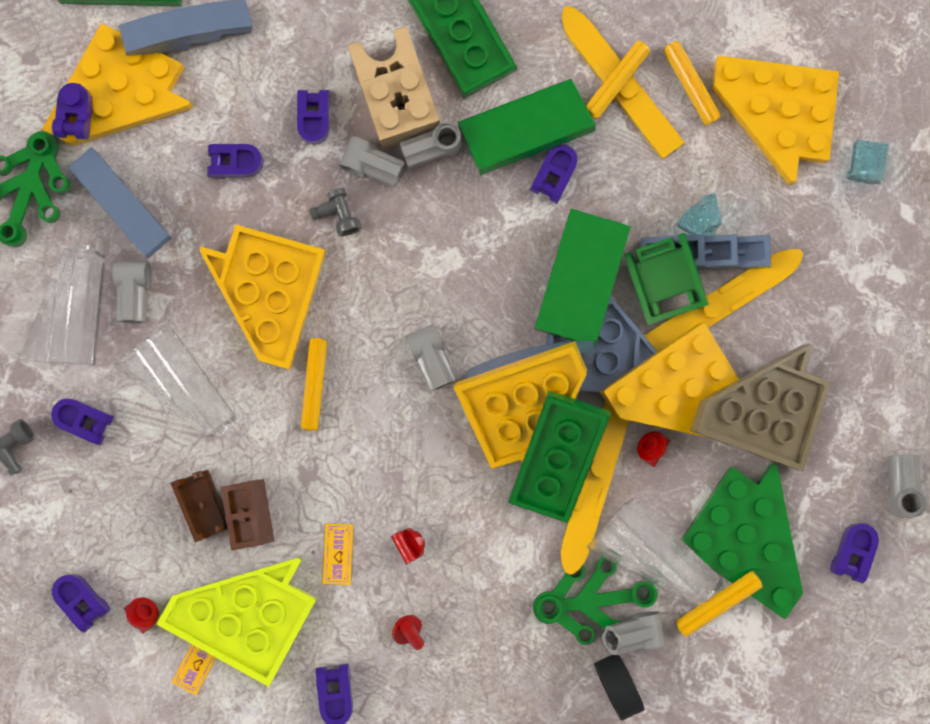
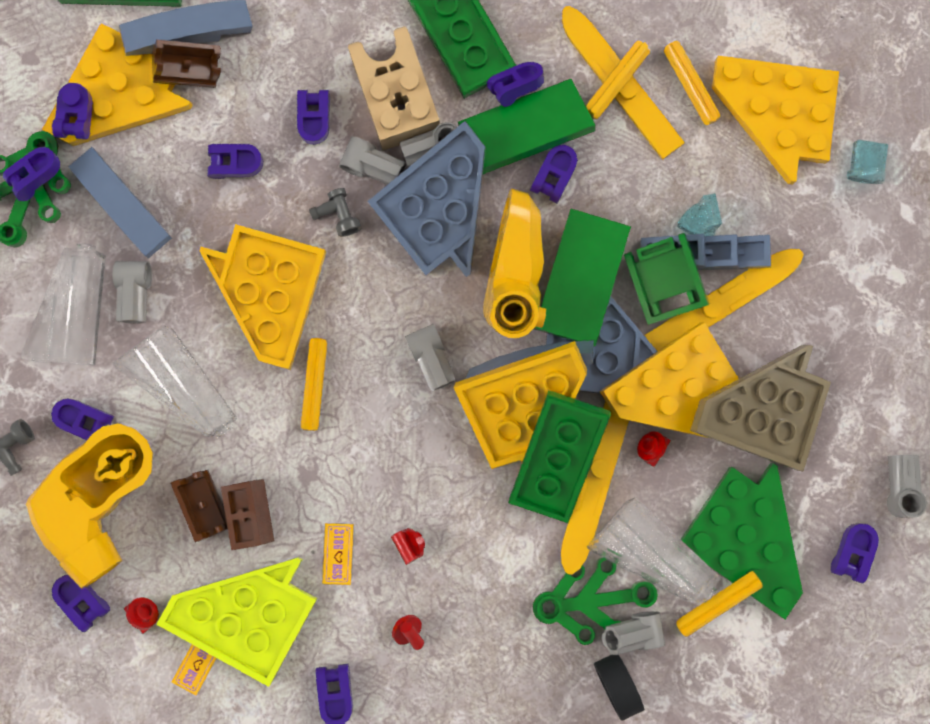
(40, 164): none -> dark purple plate
(82, 492): none -> yellow piece
(185, 63): none -> reddish brown hinge
(437, 202): none -> sand blue wing
(515, 270): none -> yellow piece
(516, 82): none -> dark purple plate

